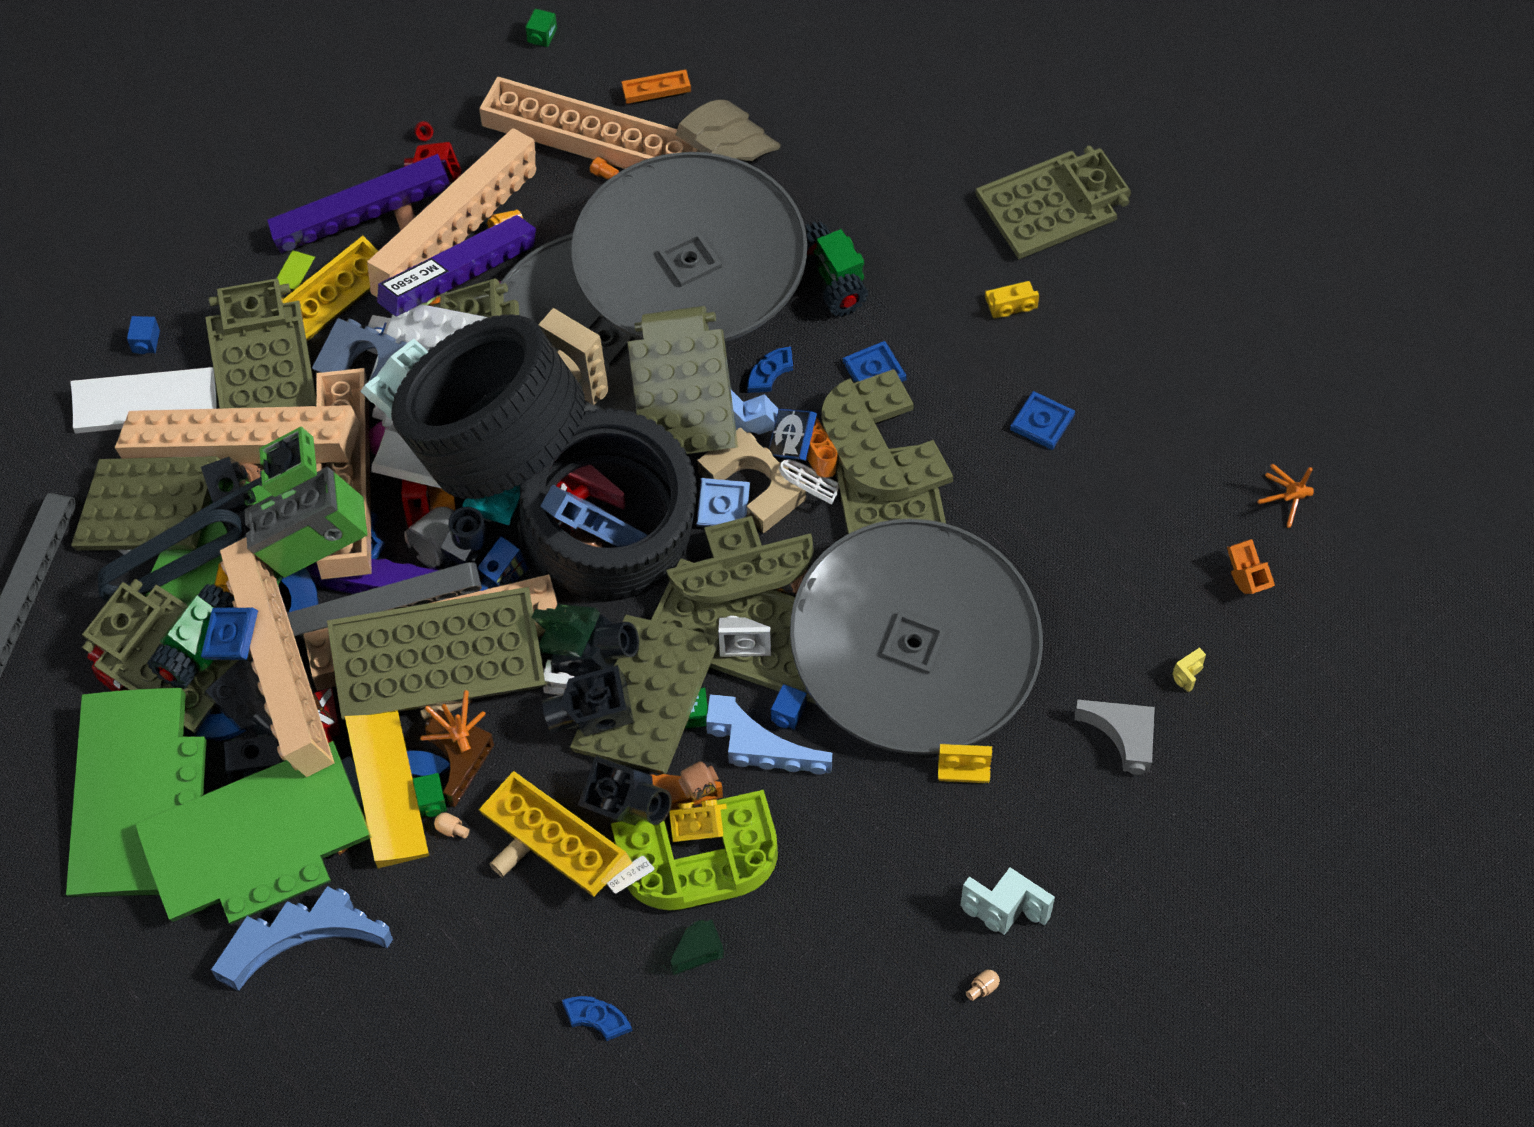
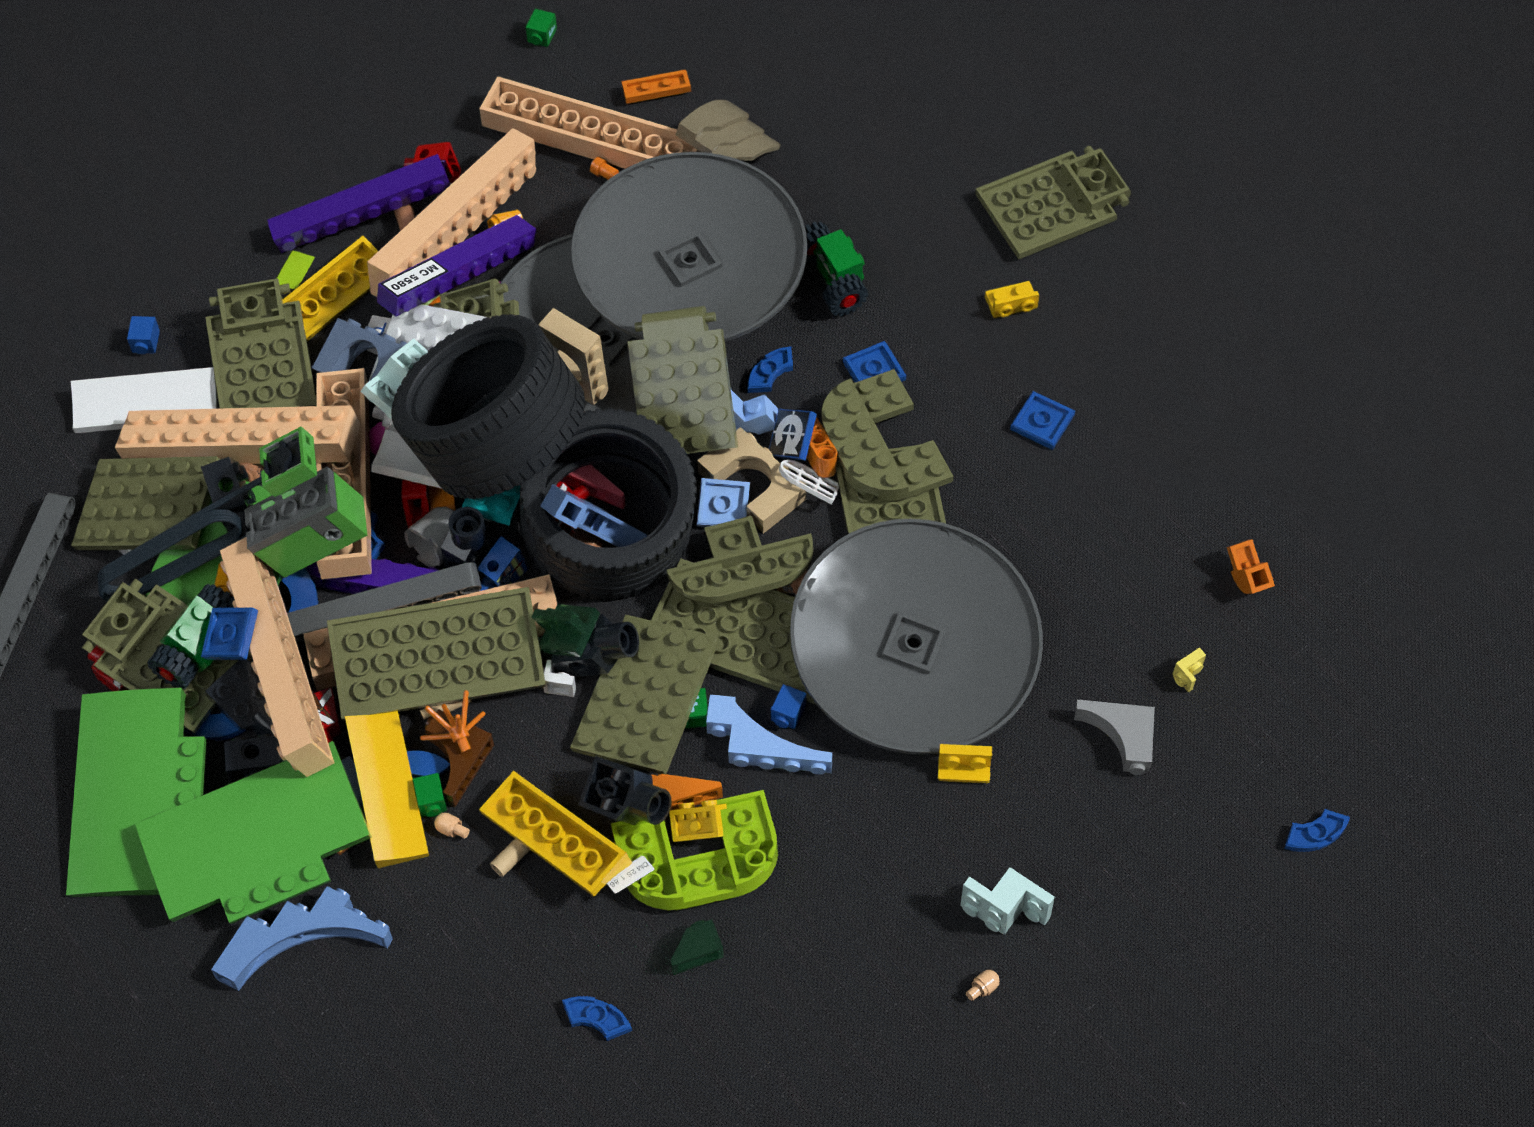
(428, 128): red hinge -> none
(590, 703): black brick -> none
(698, 780): nougat head -> none
(743, 637): white slope -> none
(1294, 490): orange plant -> none
(1316, 834): none -> blue tile

